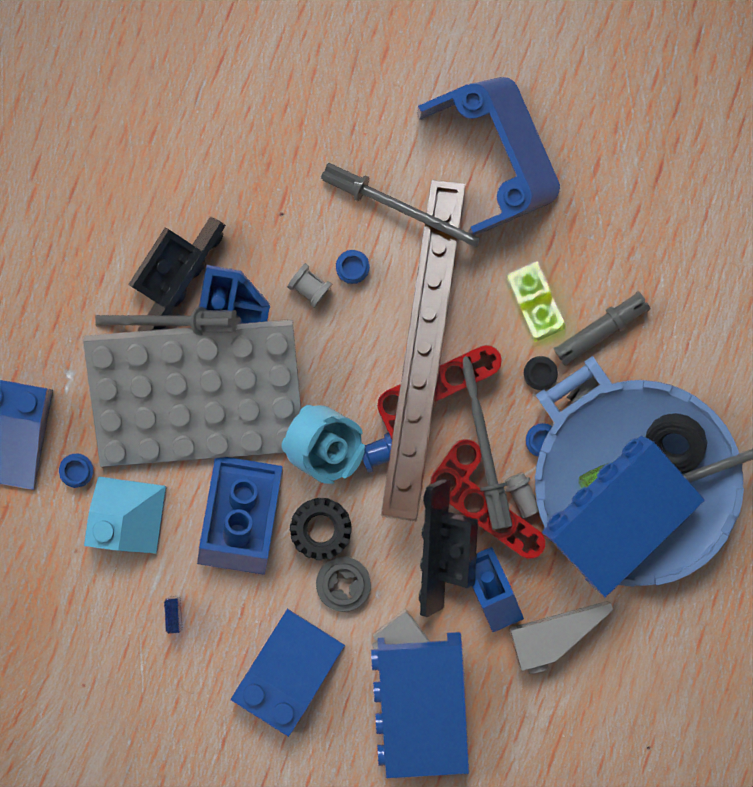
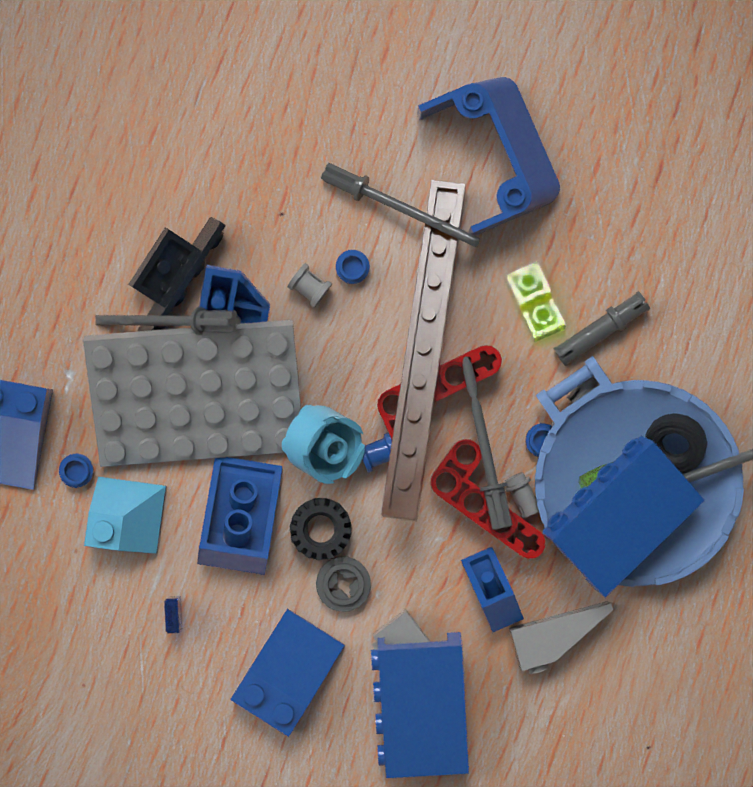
(447, 548): black bracket -> none
(540, 373): black plate -> none

